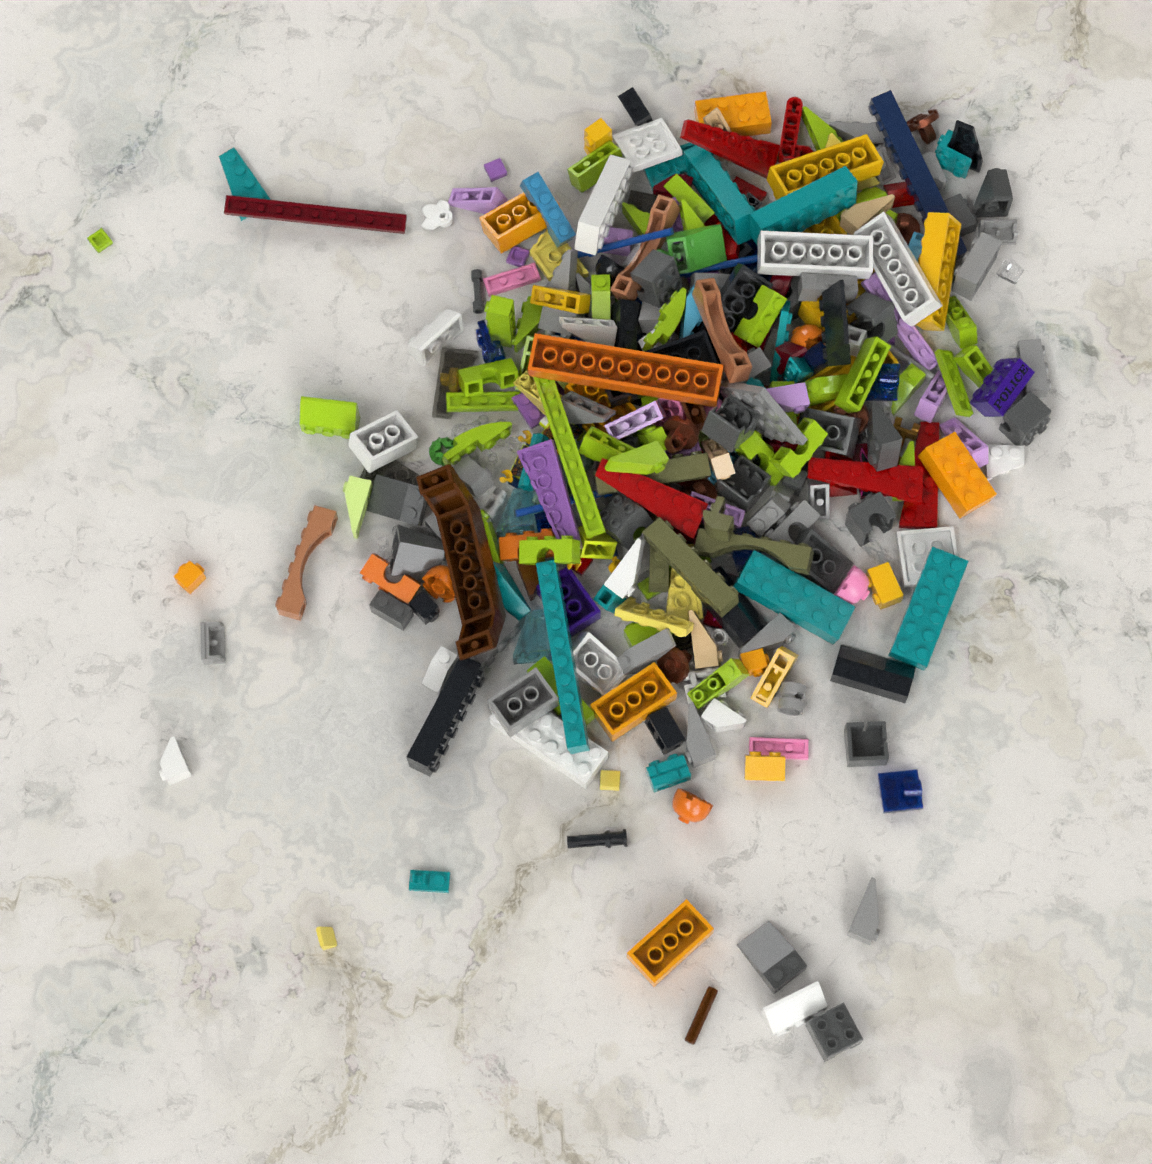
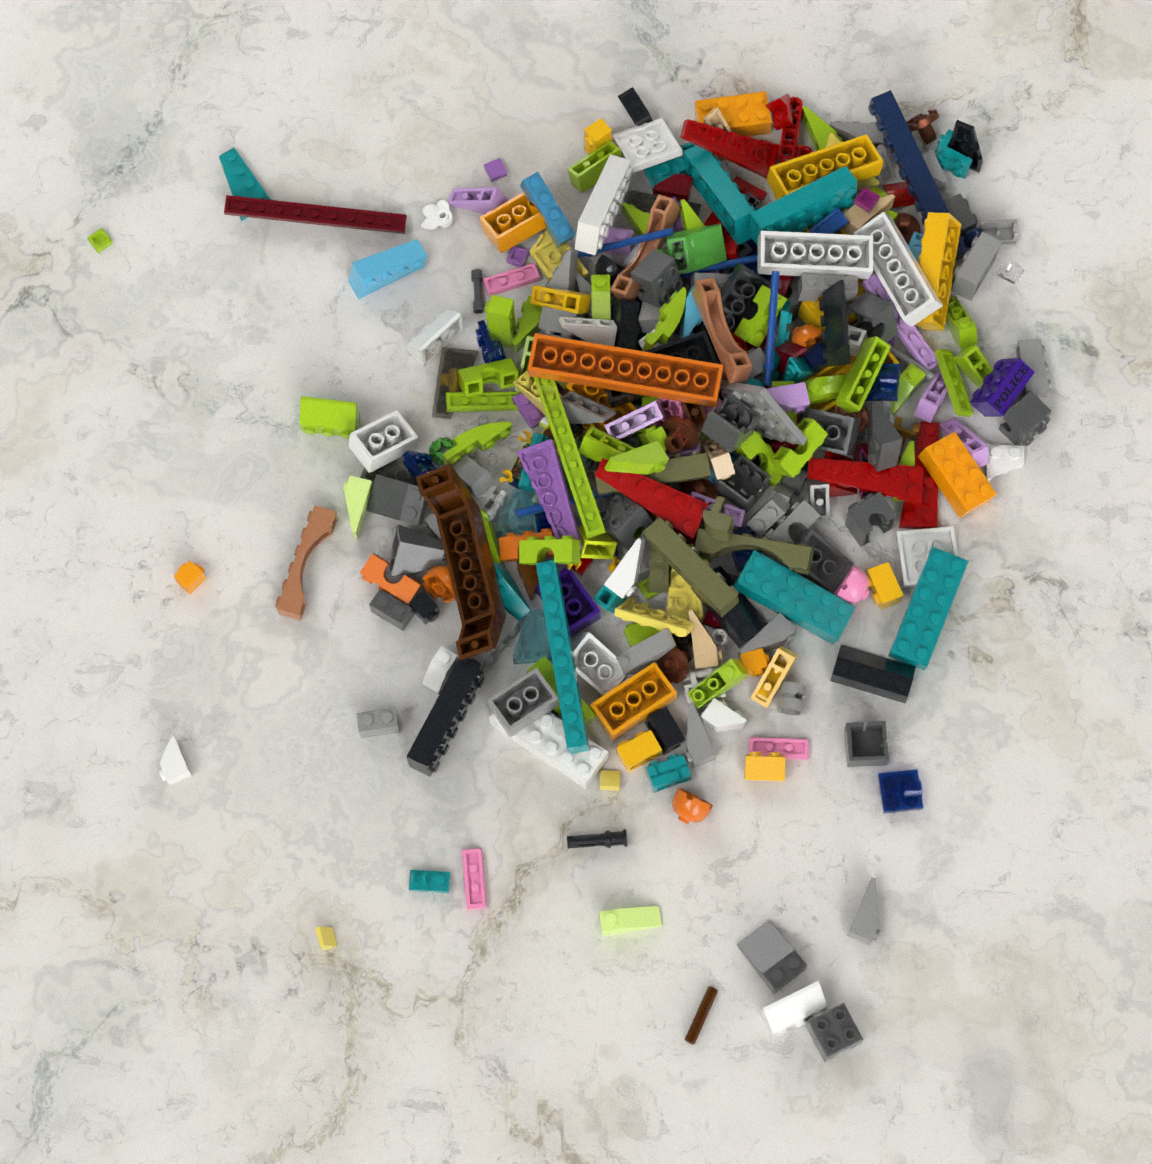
(212, 643): light grey hinge -> none
(378, 722): none -> light grey brick
(386, 267): none -> medium azure wedge
(418, 463): none -> clear blue plate
(474, 879): none -> bright pink tile
(629, 919): none -> yellowish green slope
(638, 750): none -> yellow brick
(670, 943): light orange brick -> none
(681, 190): lime slope -> none
(768, 365): none -> blue bar
(781, 111): none -> red slope
(831, 223): none -> blue tile
(866, 199): none -> magenta plate
(970, 235): none -> dark blue arm
(994, 195): dark grey slope -> none

